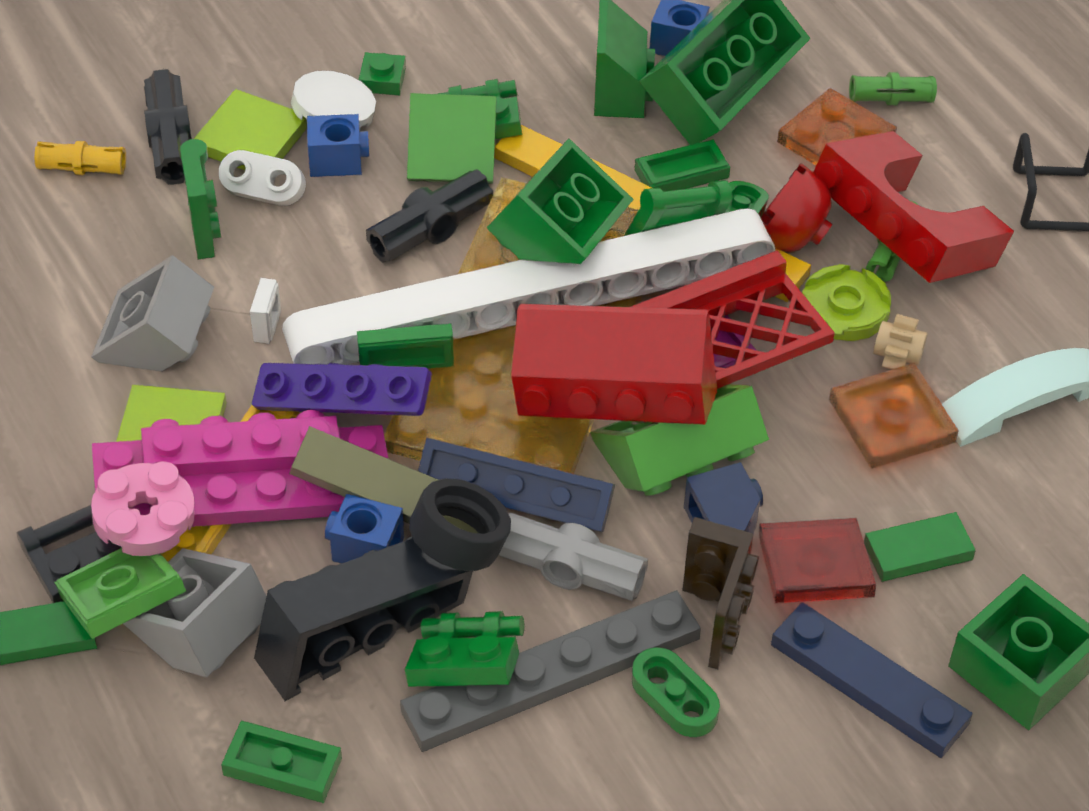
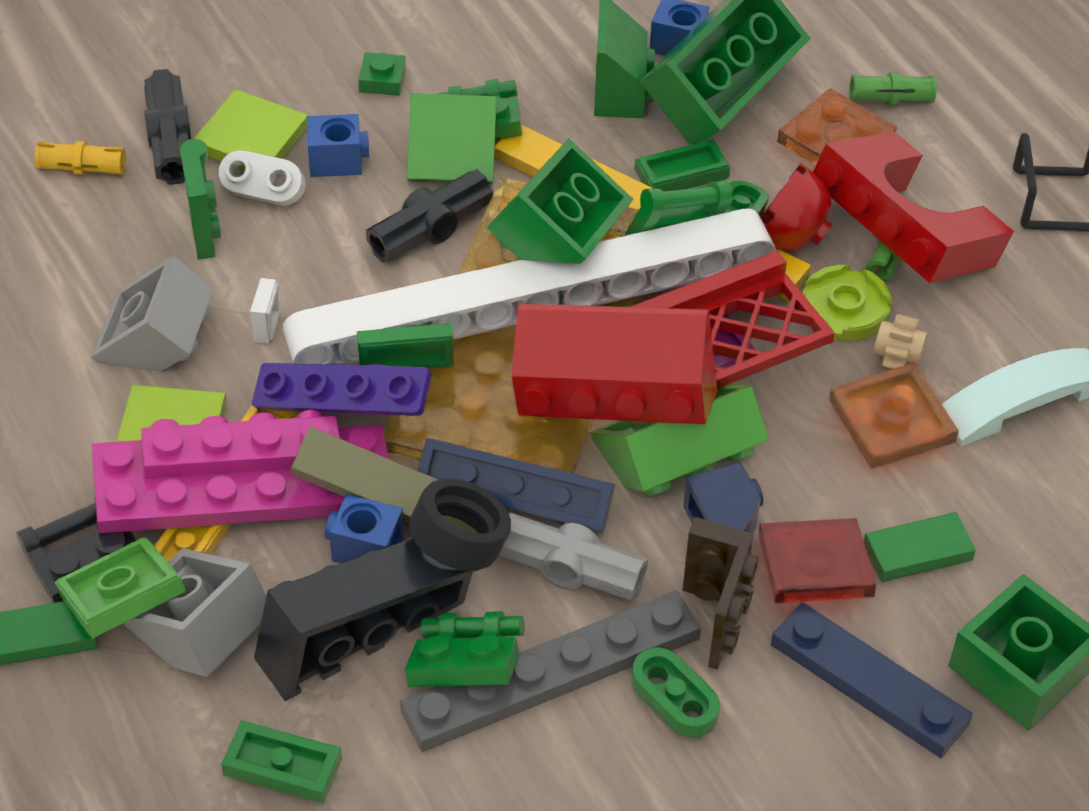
(136, 484): bright pink plate -> none
(332, 94): white tile -> none

